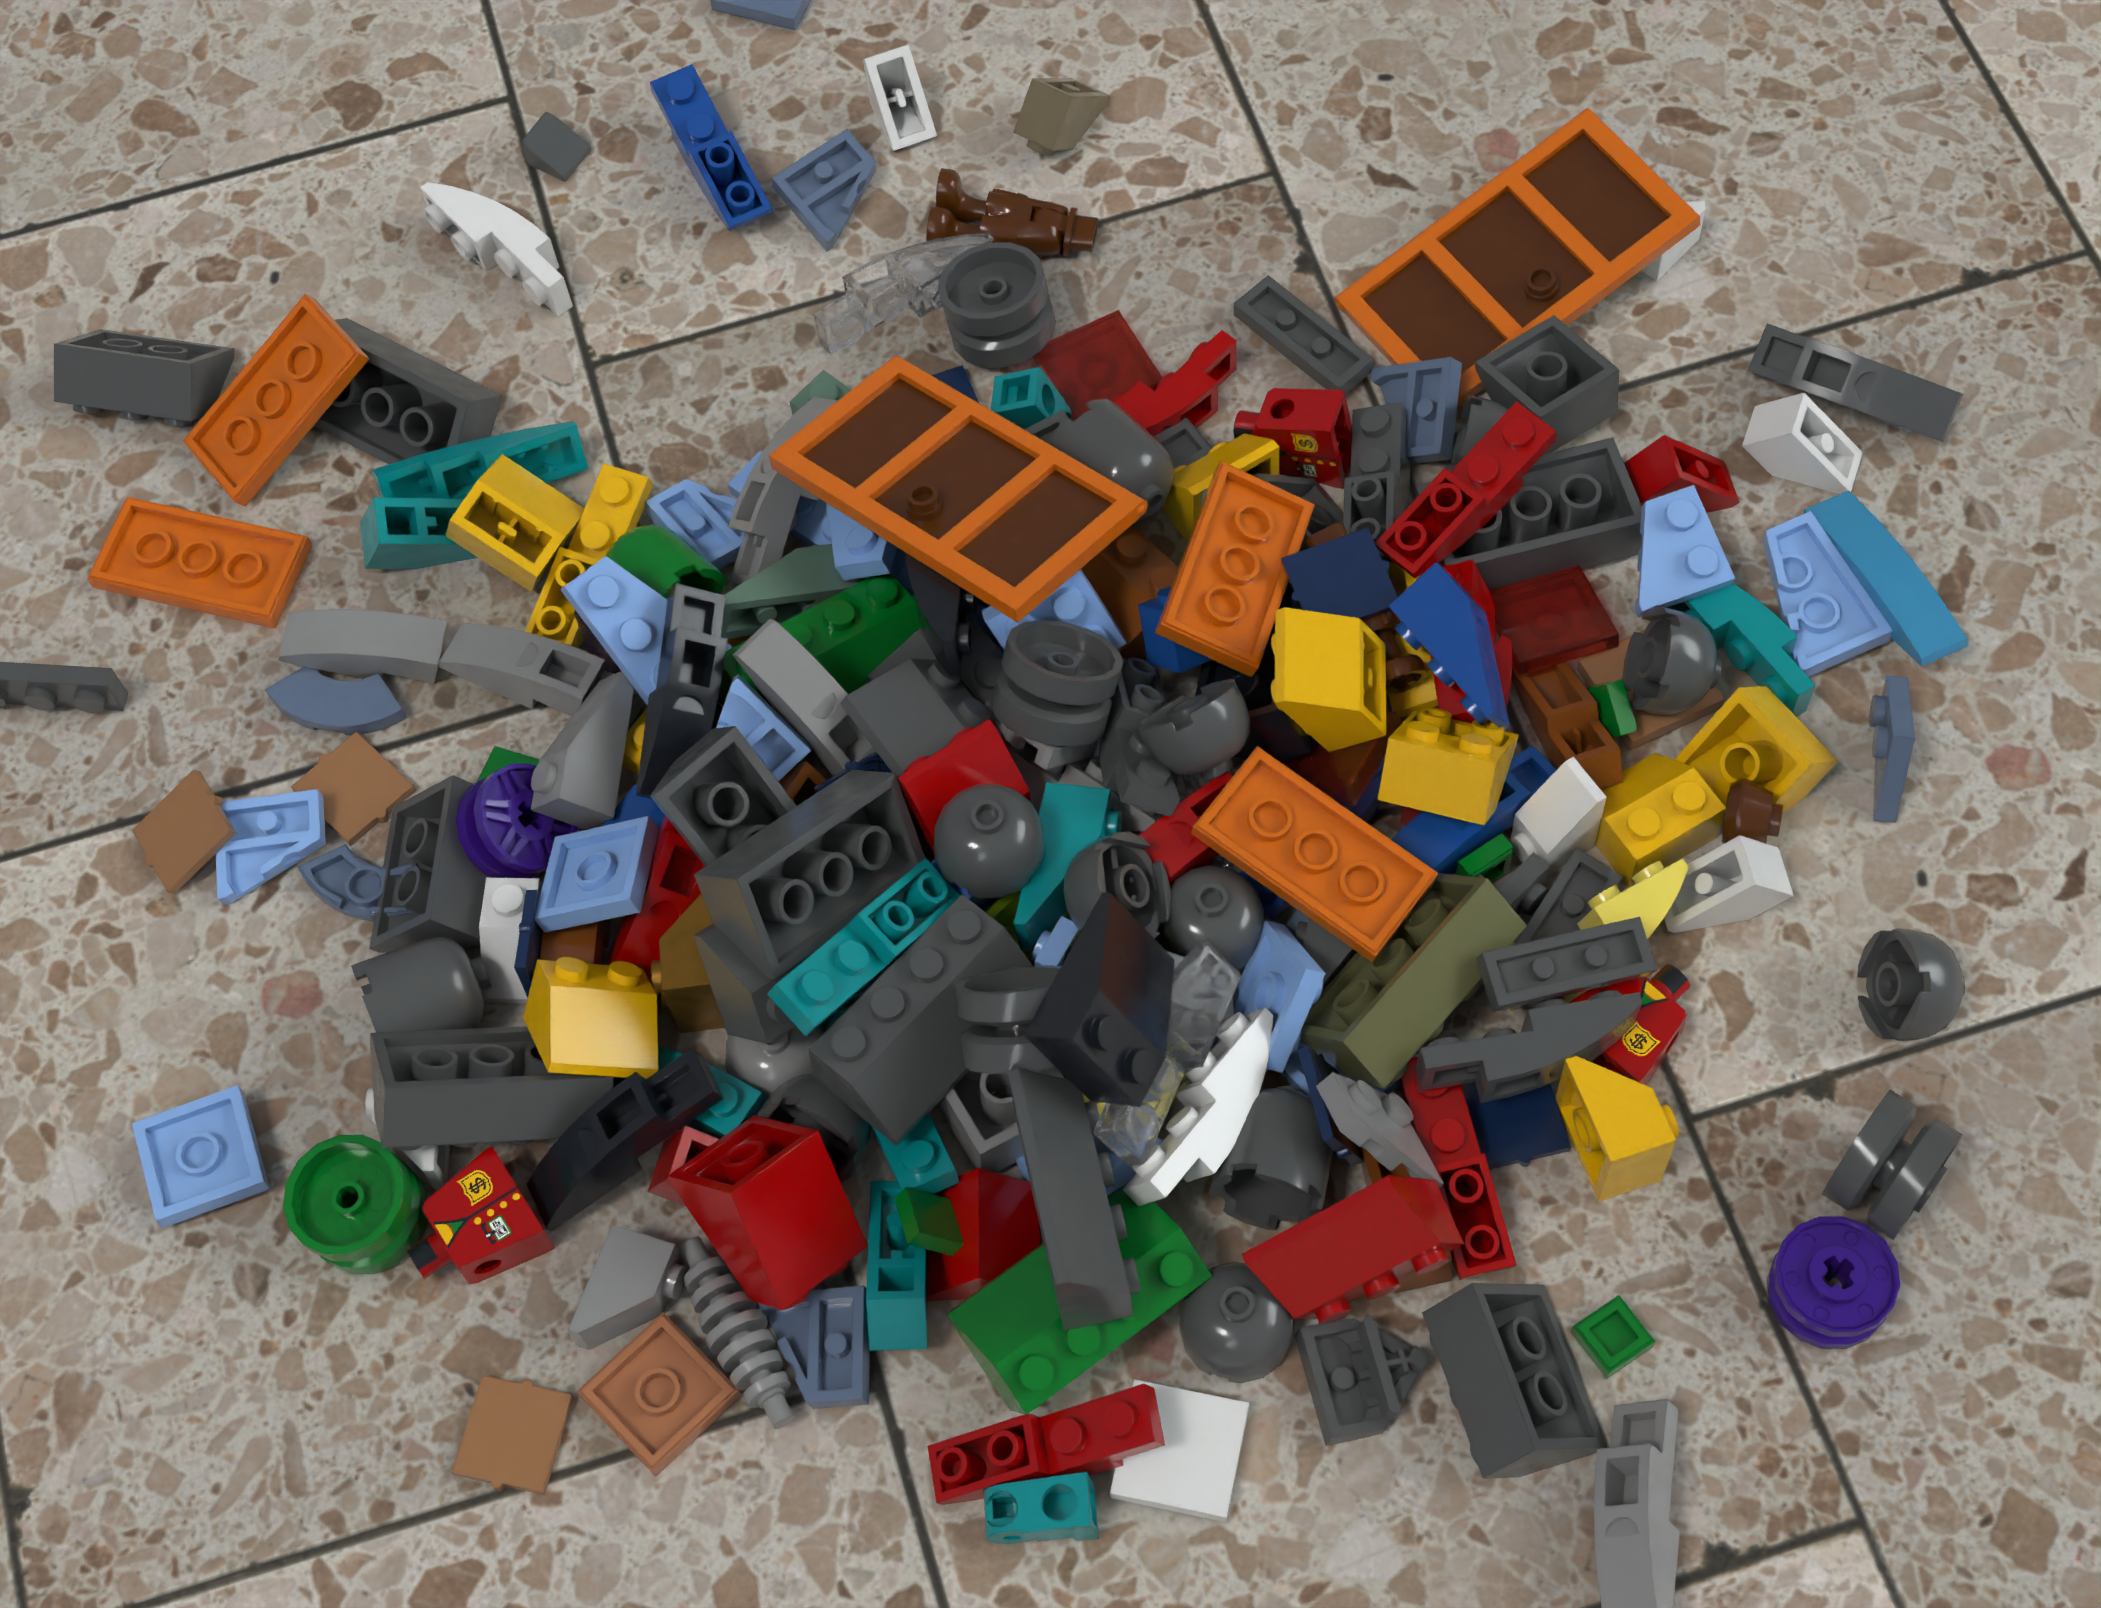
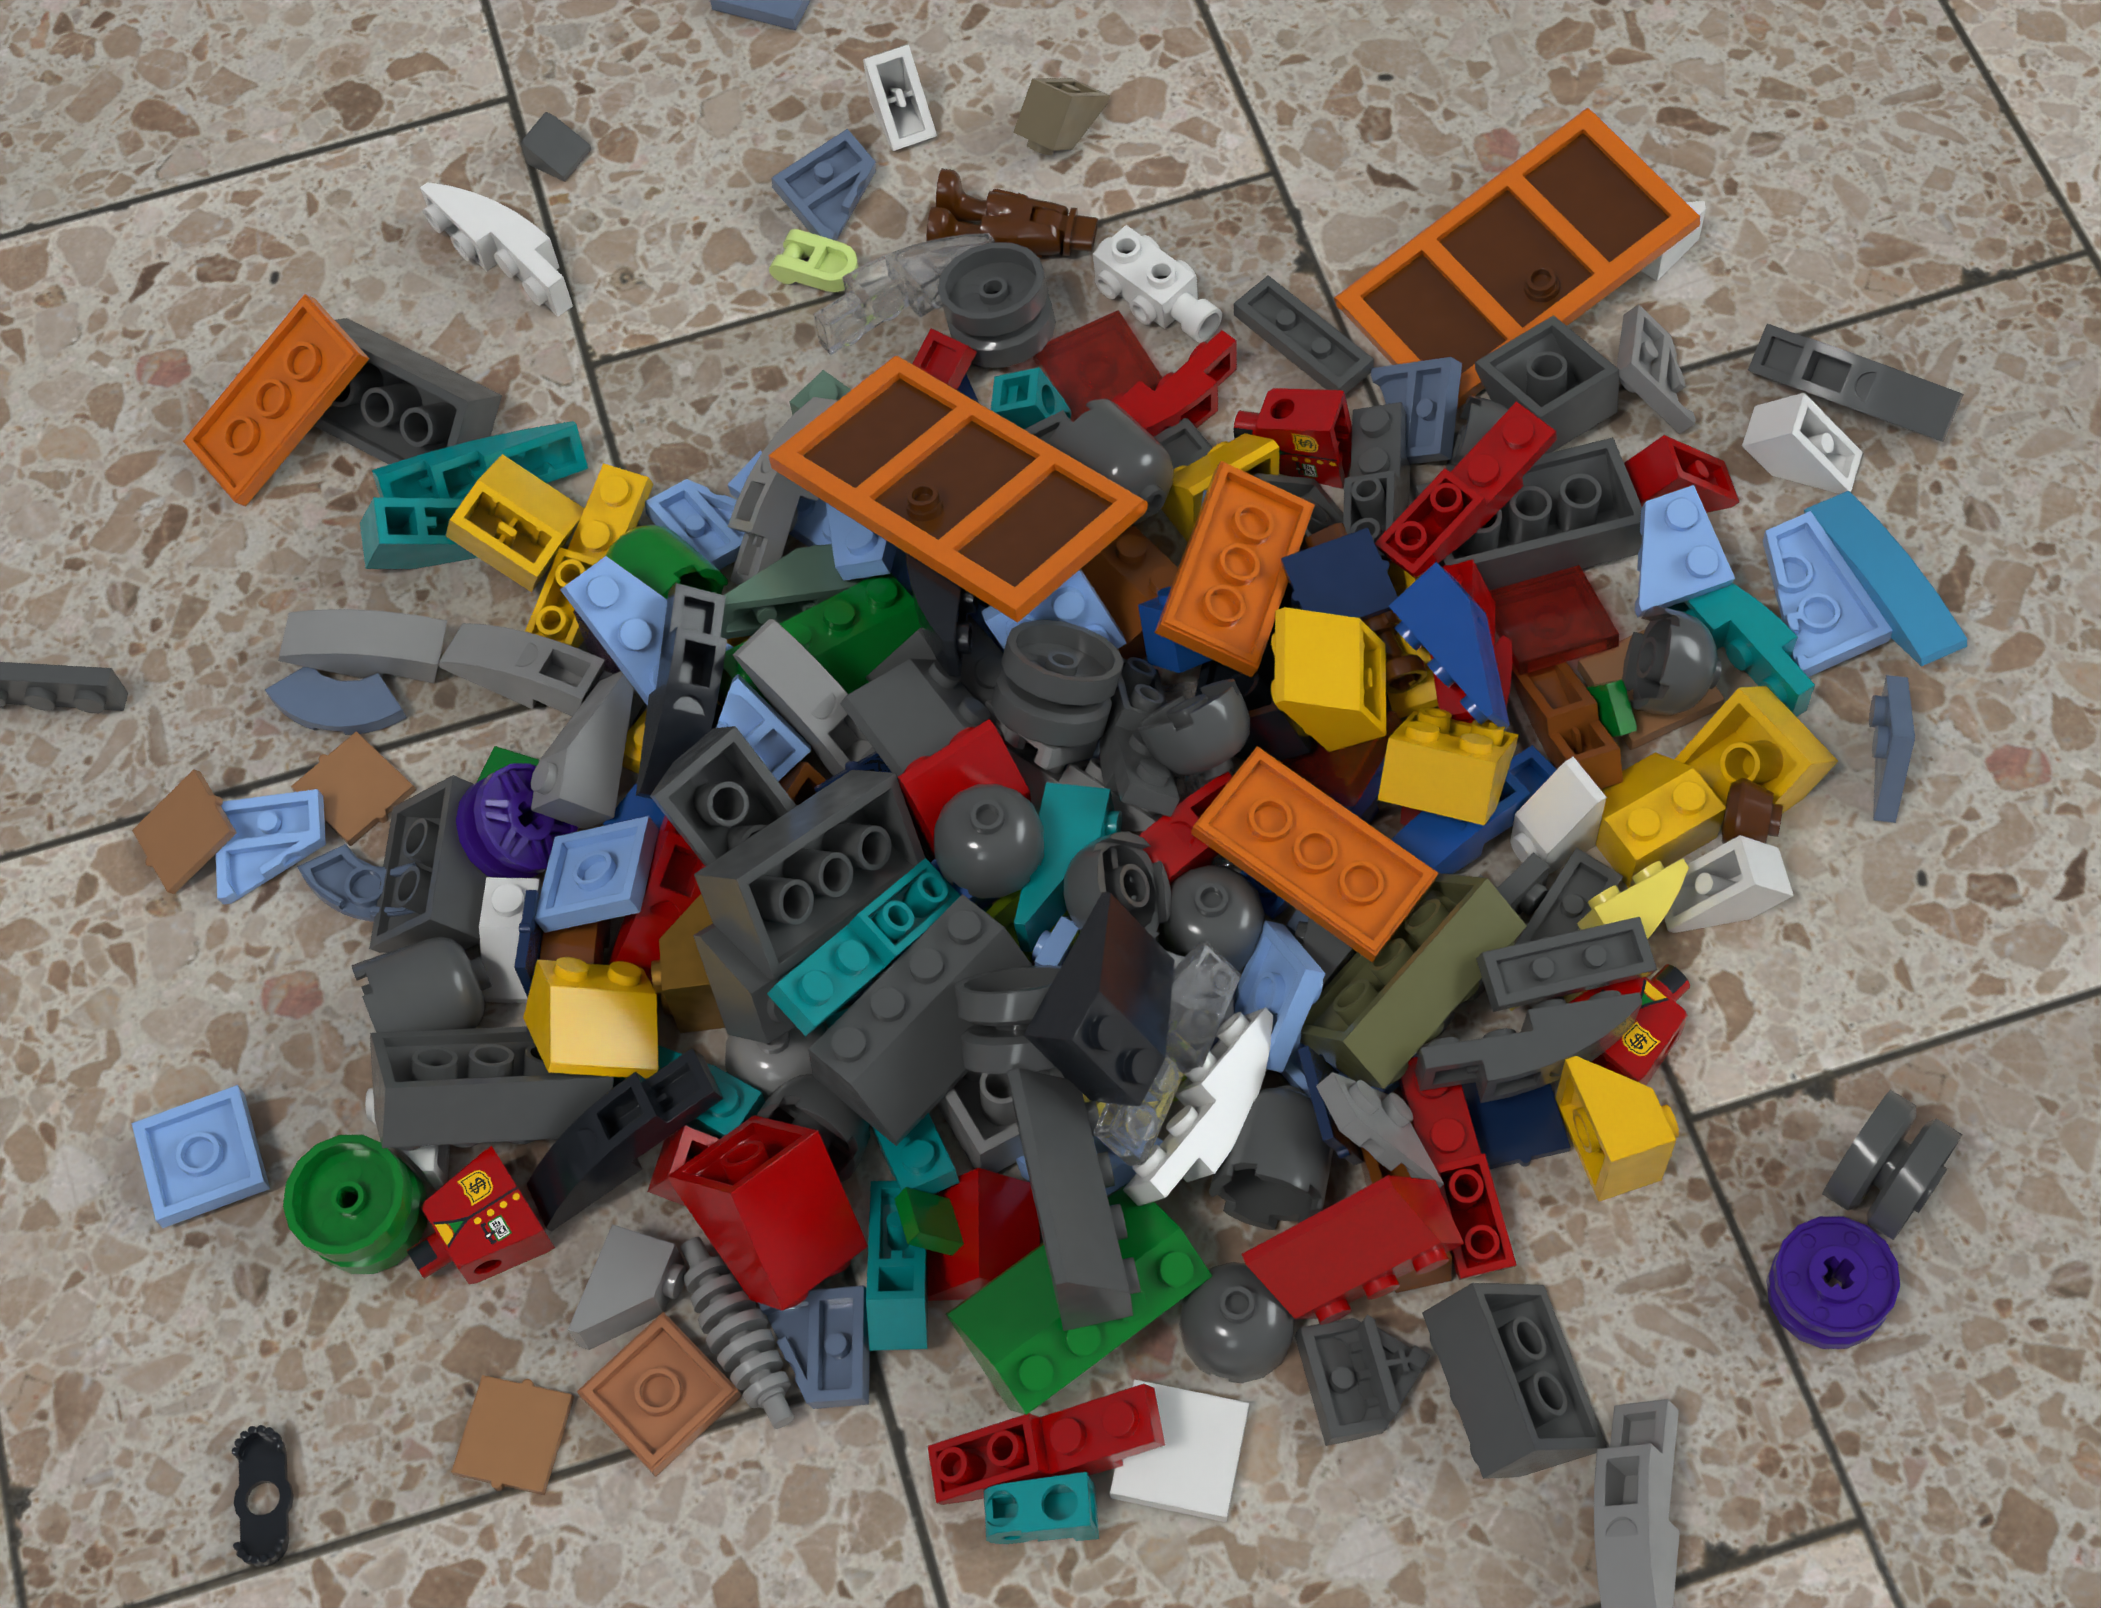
(140, 376): dark grey slope -> none
(200, 562): orange tile -> none
(261, 1461): none -> black piece
(710, 149): blue slope -> none
(825, 267): none -> yellowish green plate
(944, 358): none -> red plate
(1153, 284): none -> white brick
(1489, 860): green tile -> none
(1612, 1336): green tile -> none
(1650, 367): none -> light grey wing
(1910, 984): dark grey cylinder -> none

